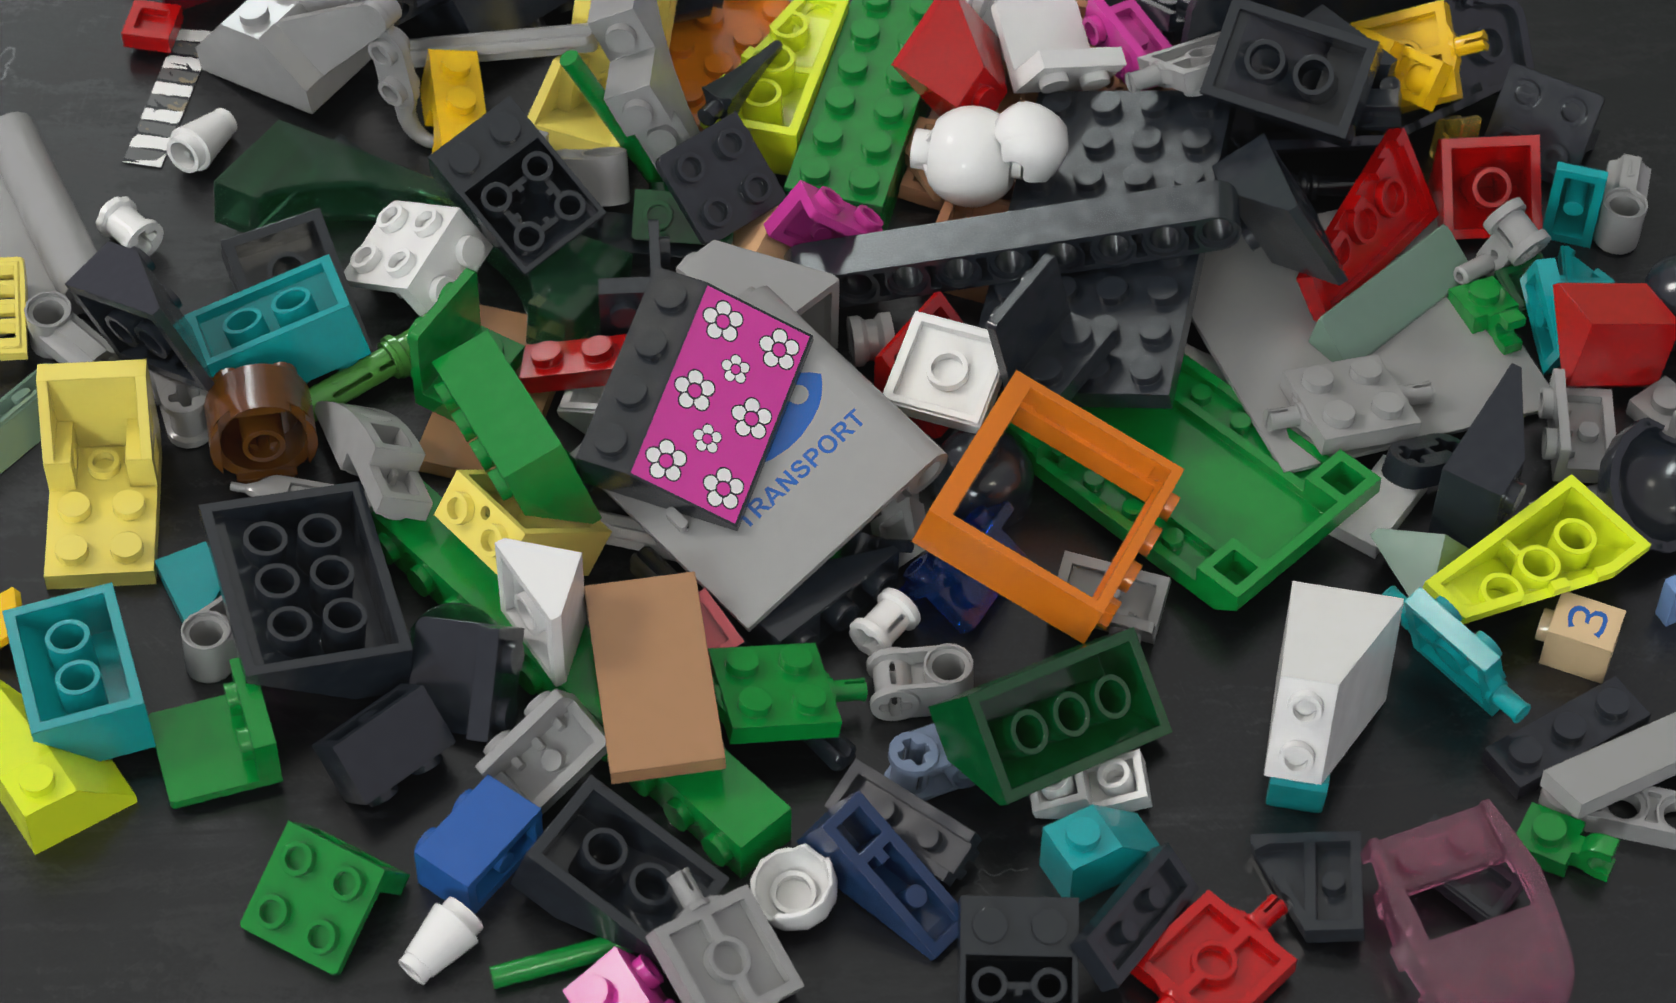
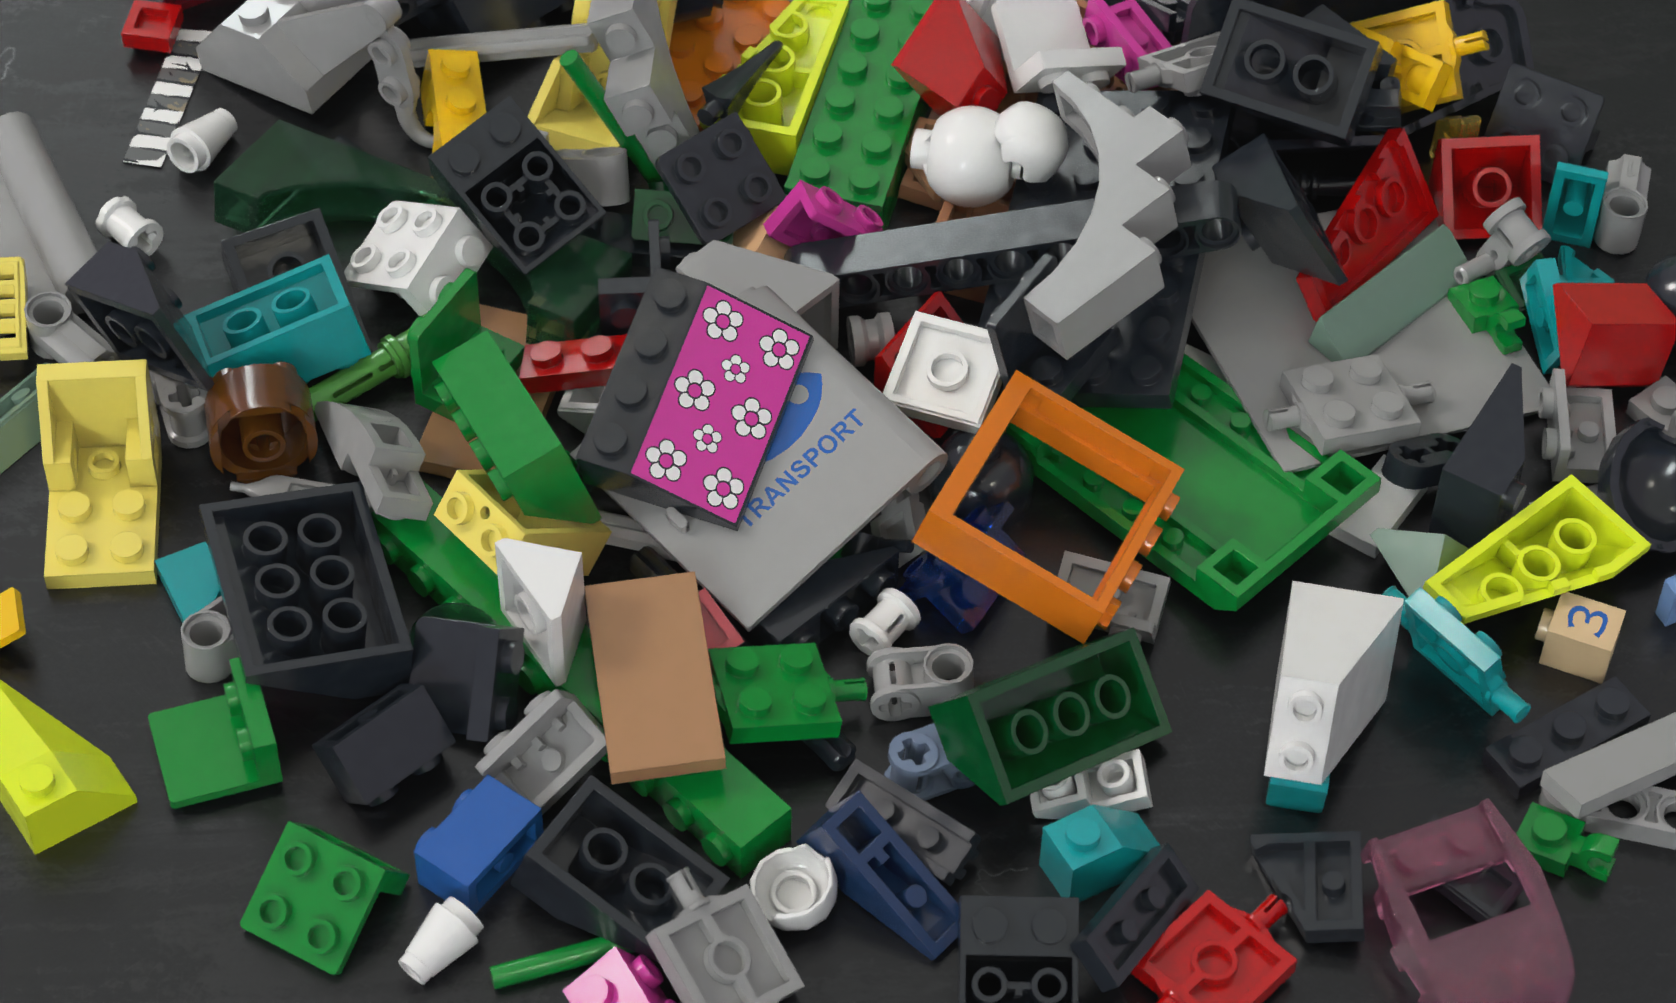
(79, 674): teal slope -> none
(1115, 257): none -> light grey arch

